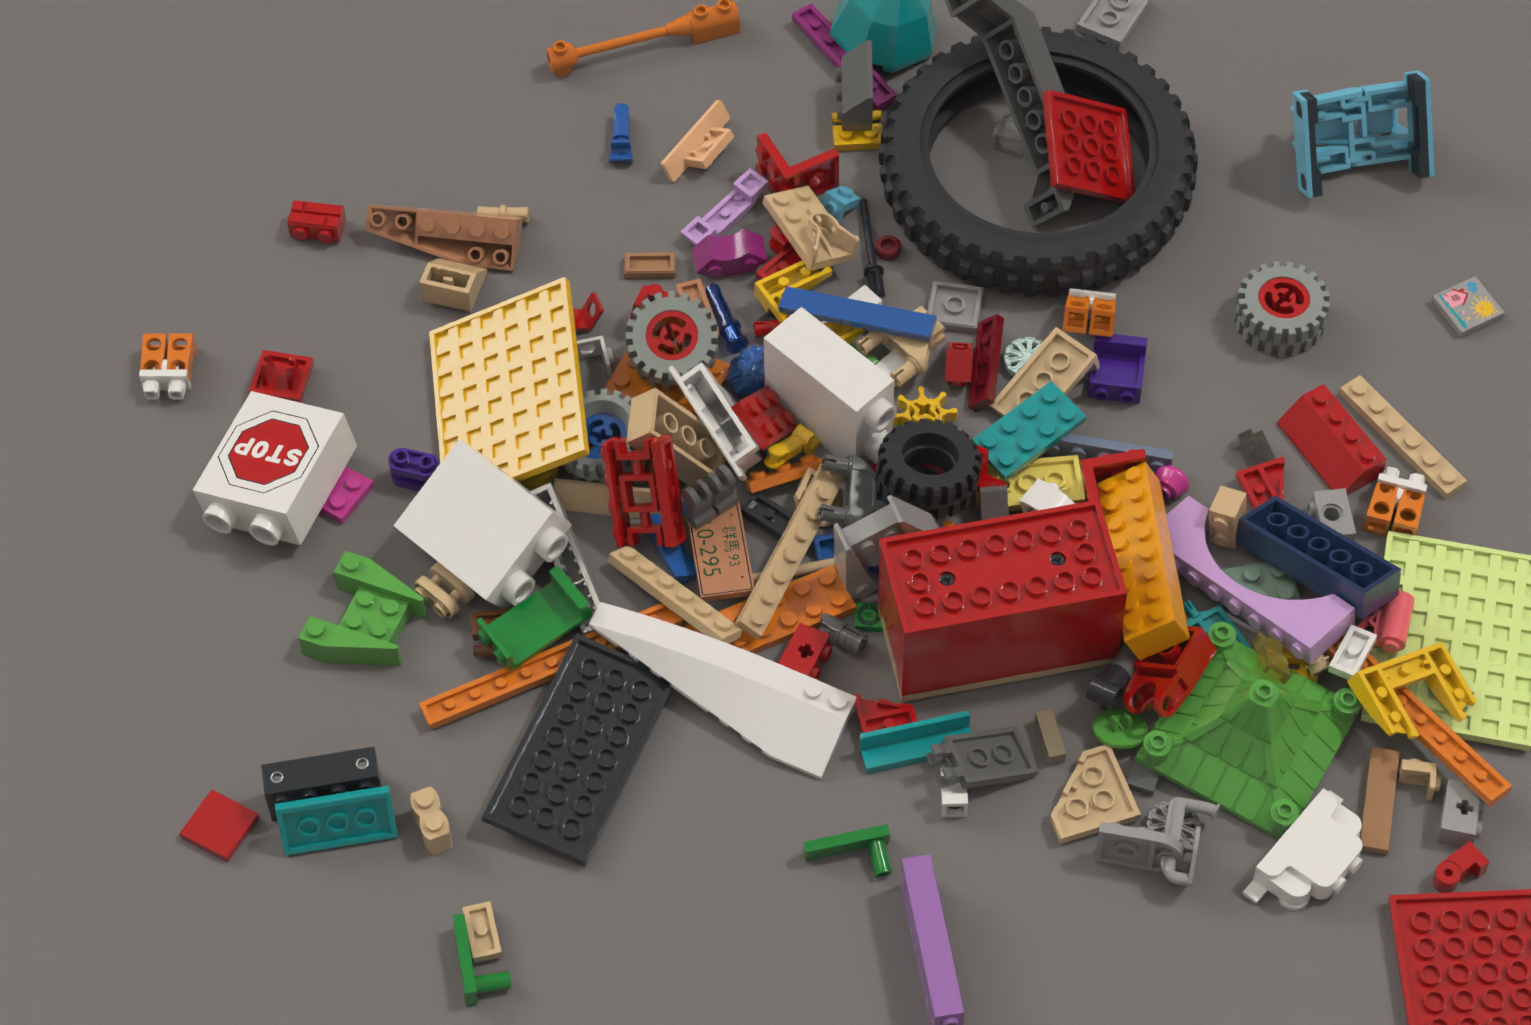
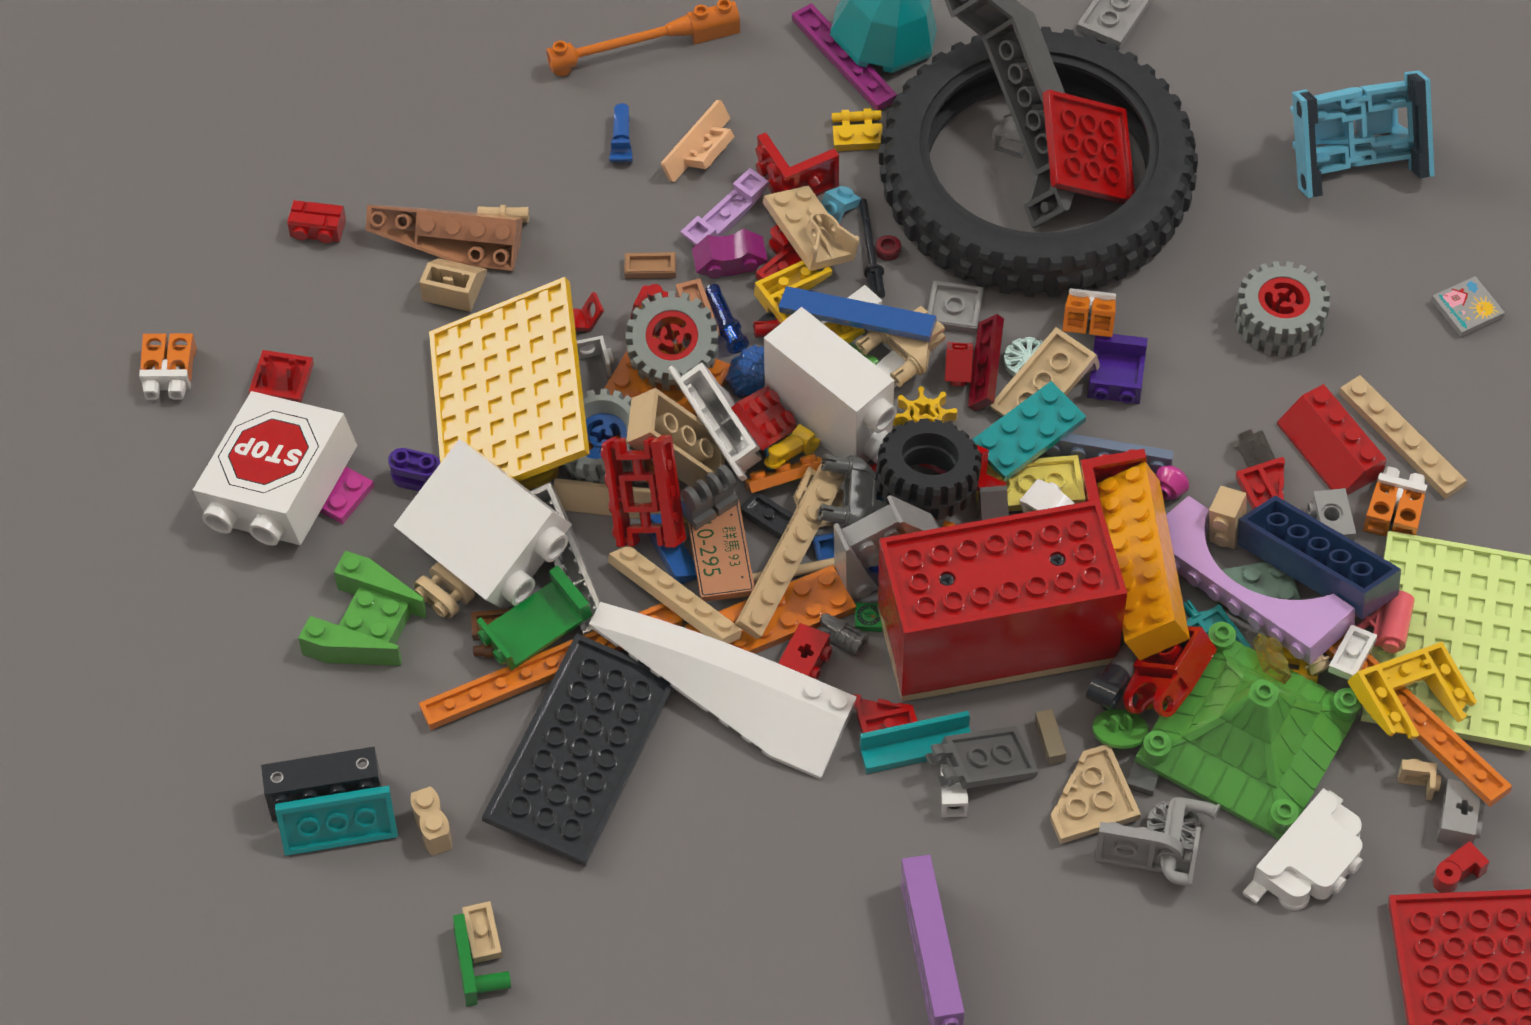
(219, 825): red tile -> none
(856, 88): dark grey slope -> none
(871, 838): green piece -> none
(1379, 800): medium nougat tile -> none

